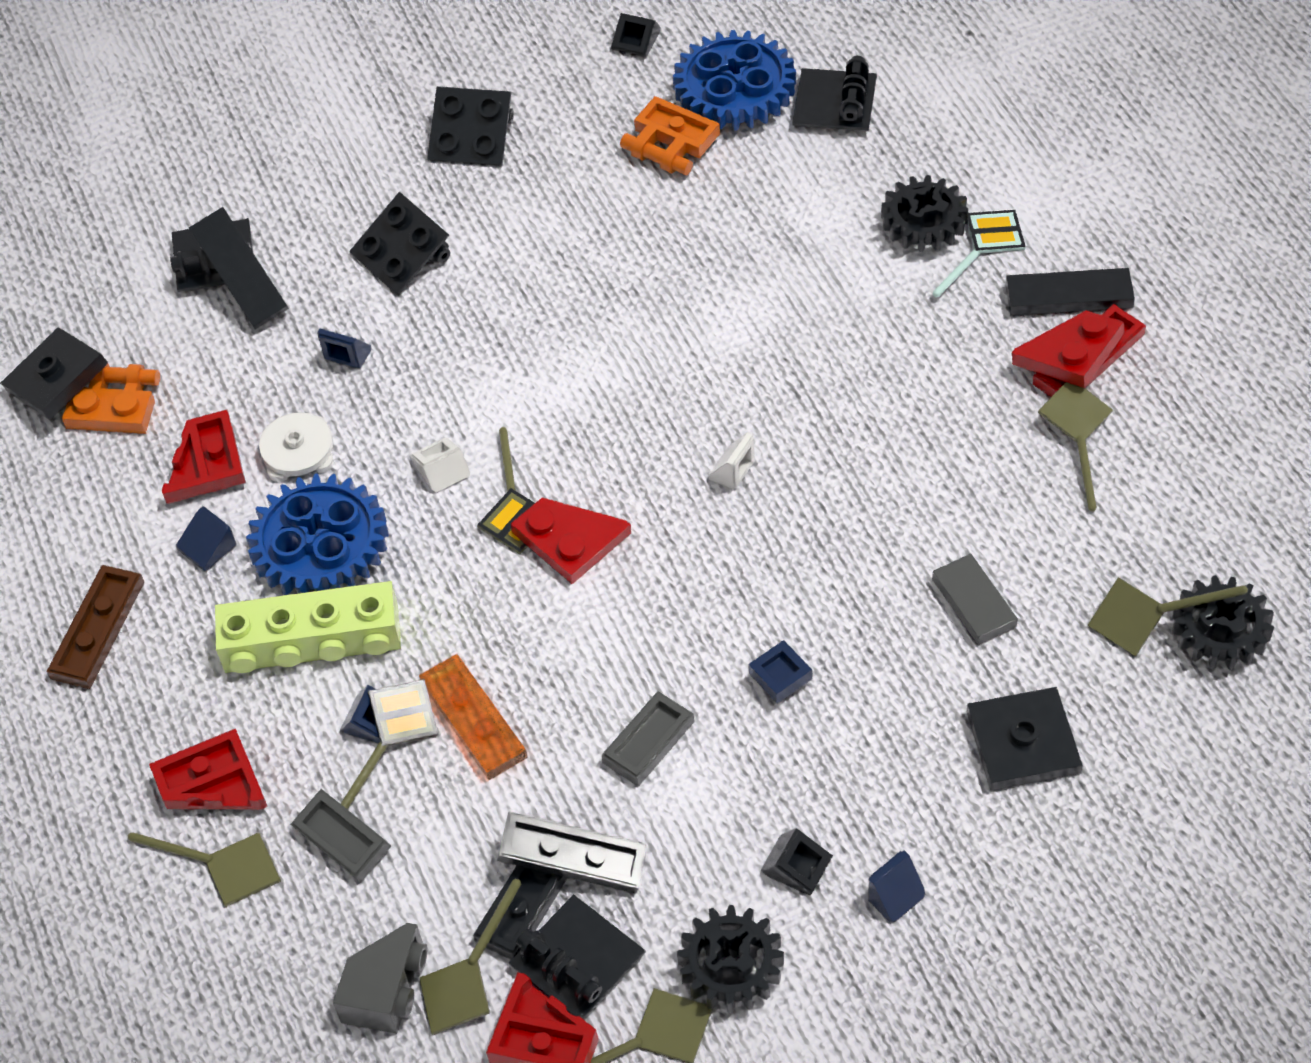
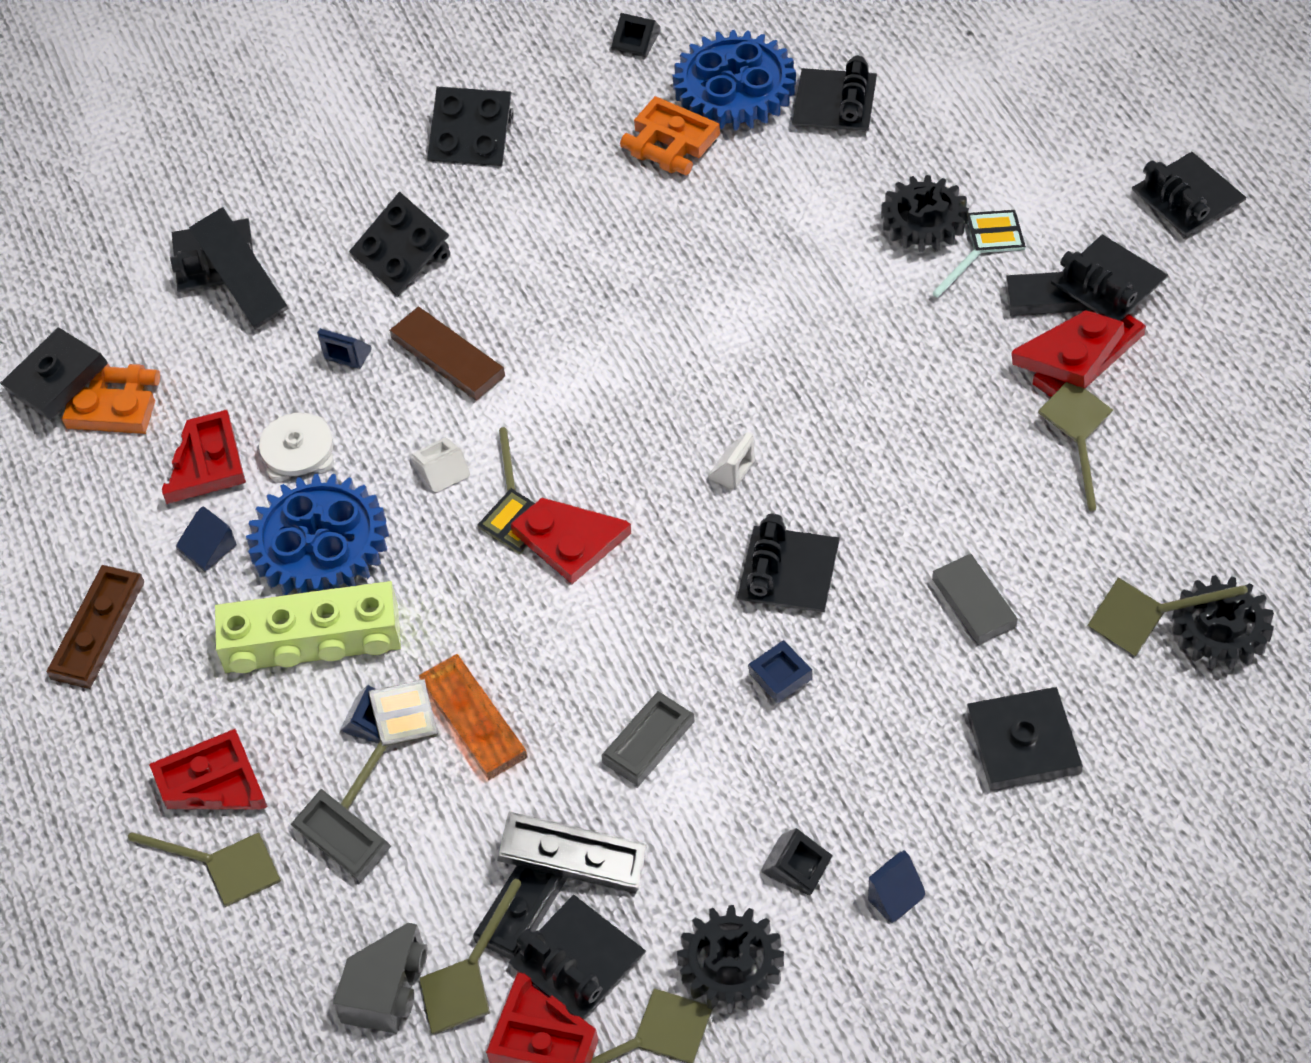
(447, 353): none -> reddish brown tile
(788, 566): none -> black hinge
(1108, 278): none -> black hinge
(1187, 192): none -> black hinge

